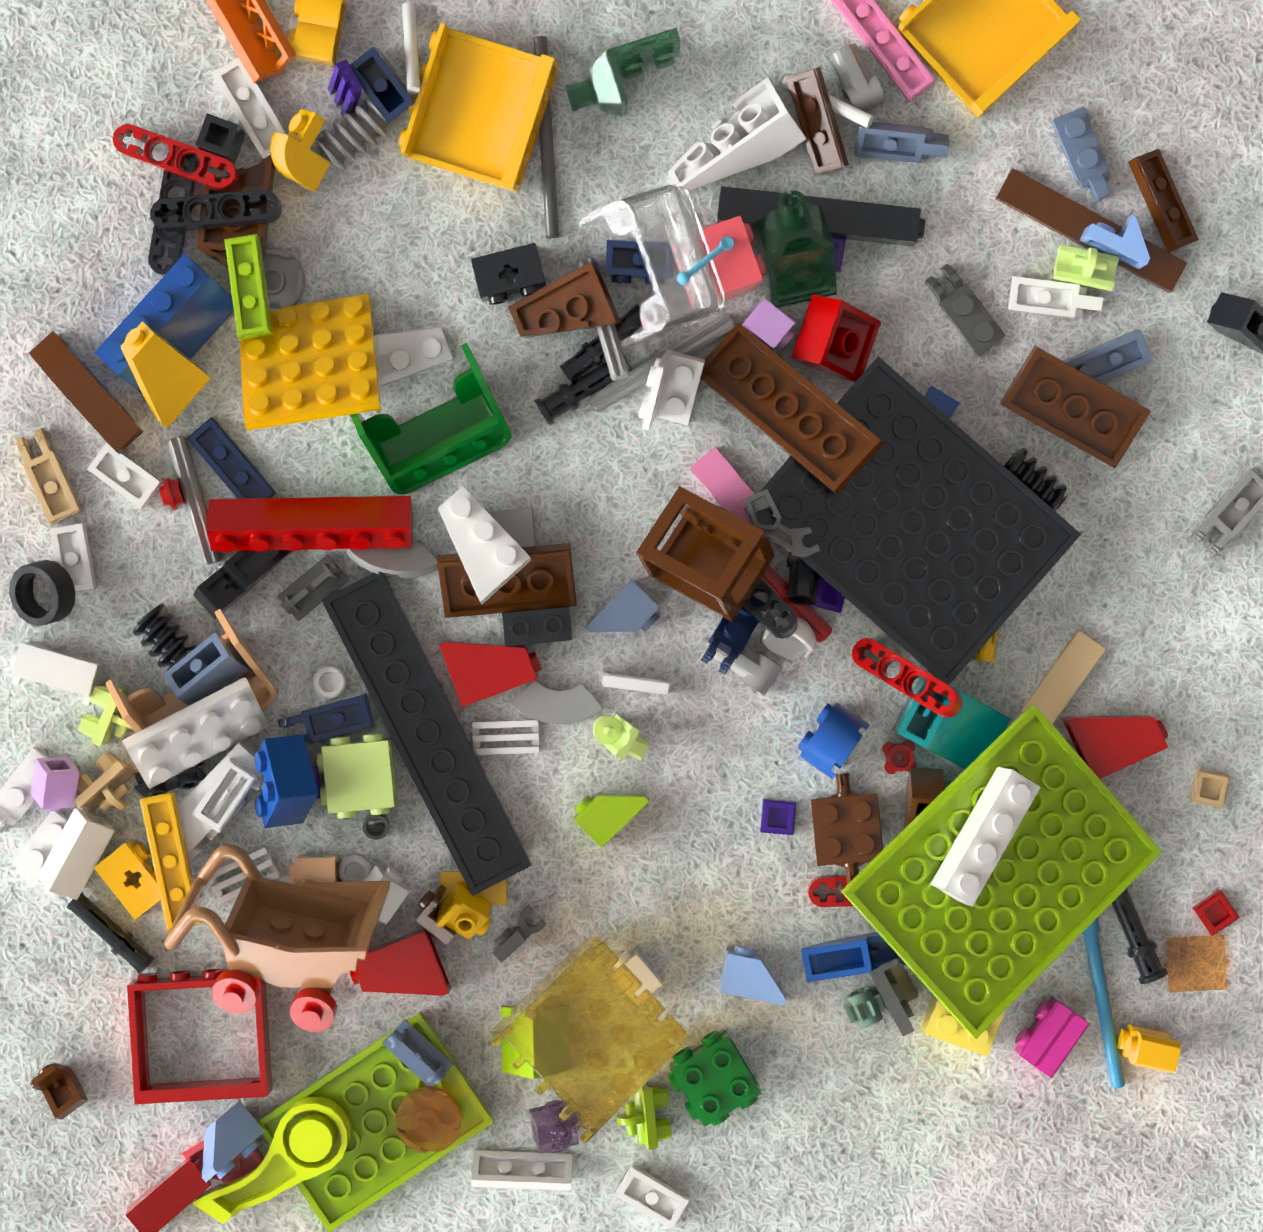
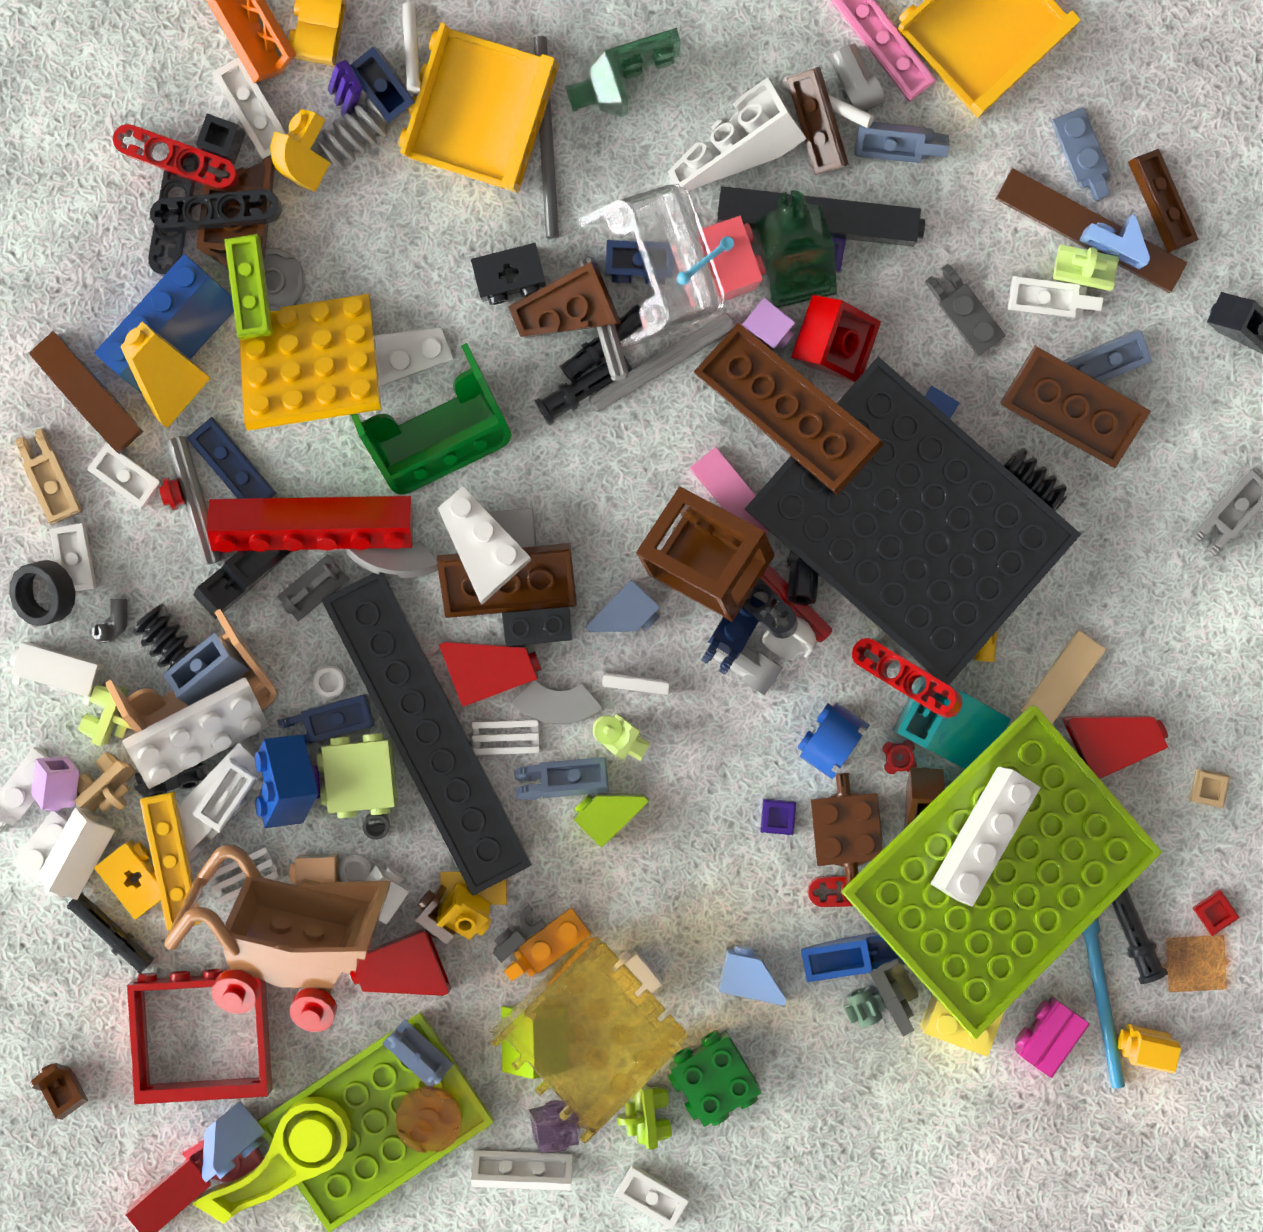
(114, 625): none -> dark grey arm
(548, 945): none -> light orange hinge
(563, 778): none -> sand blue hinge
(673, 390): white bracket -> none
(787, 538): dark grey piece -> none
(828, 597): dark purple tile -> none

